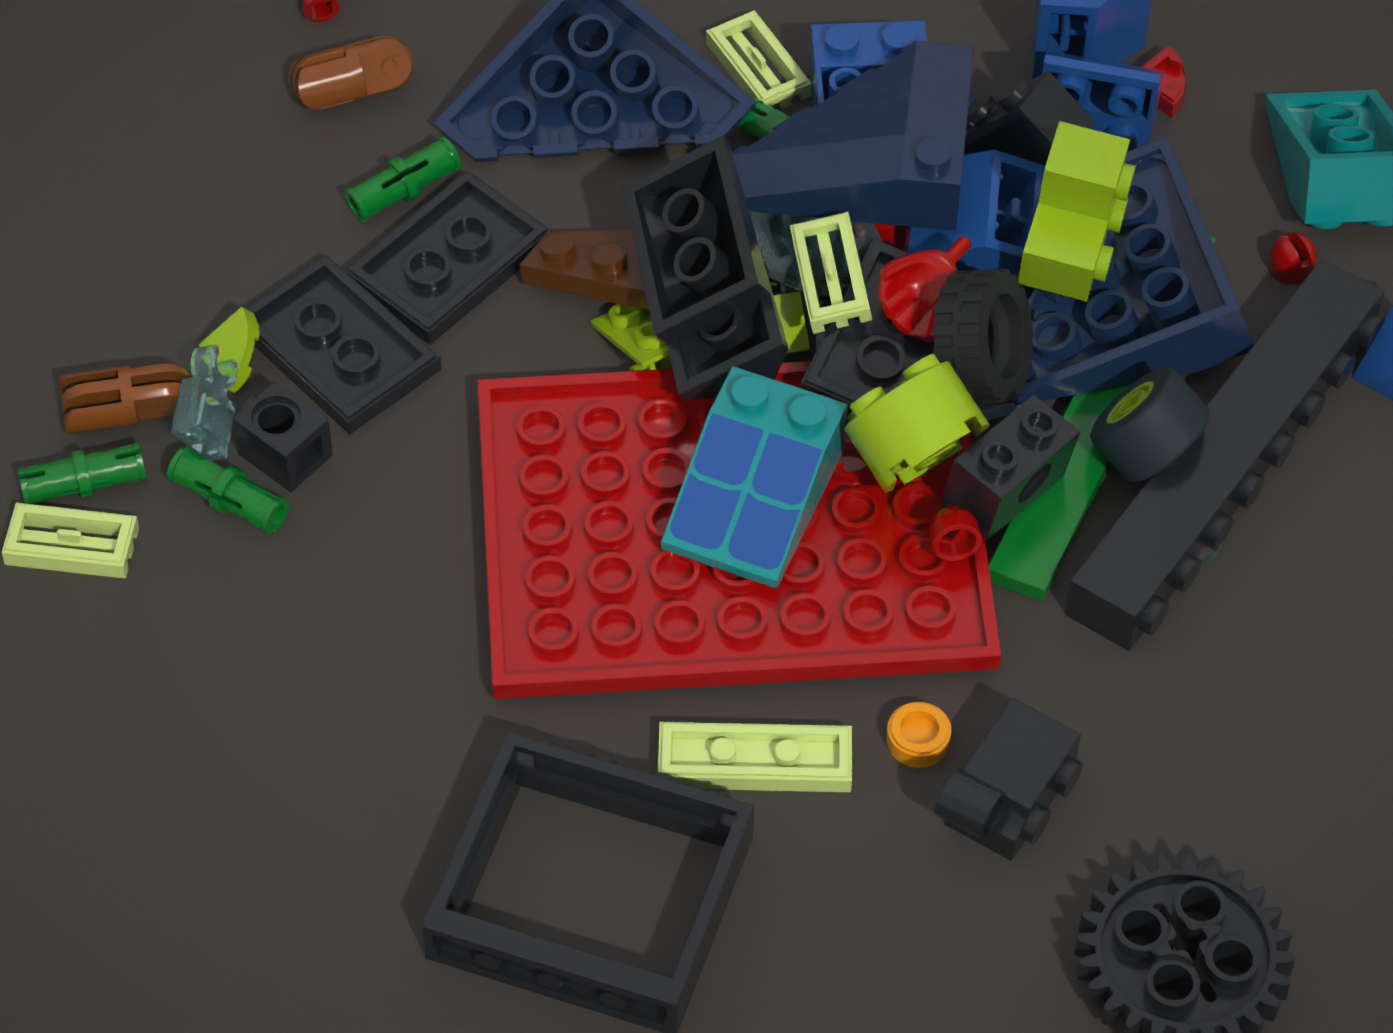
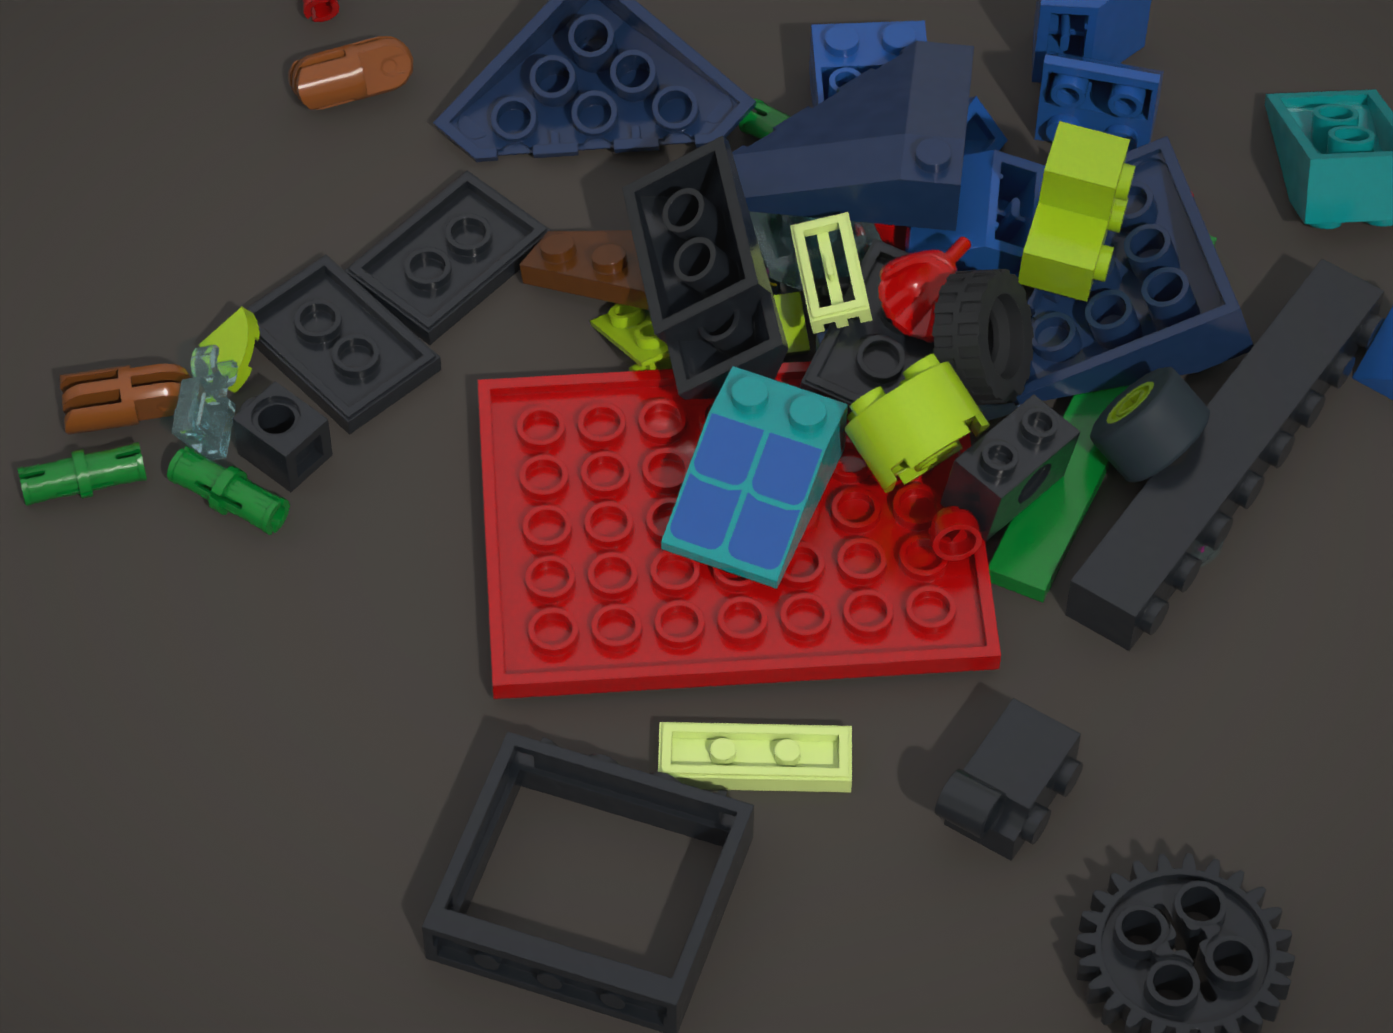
(68, 548): yellowish green tile -> none
(402, 179): green pin -> none
(779, 93): yellowish green tile -> none
(918, 734): light orange tile -> none
(1023, 118): black brick -> none
(1173, 80): red tile -> none
(1284, 258): red hinge -> none

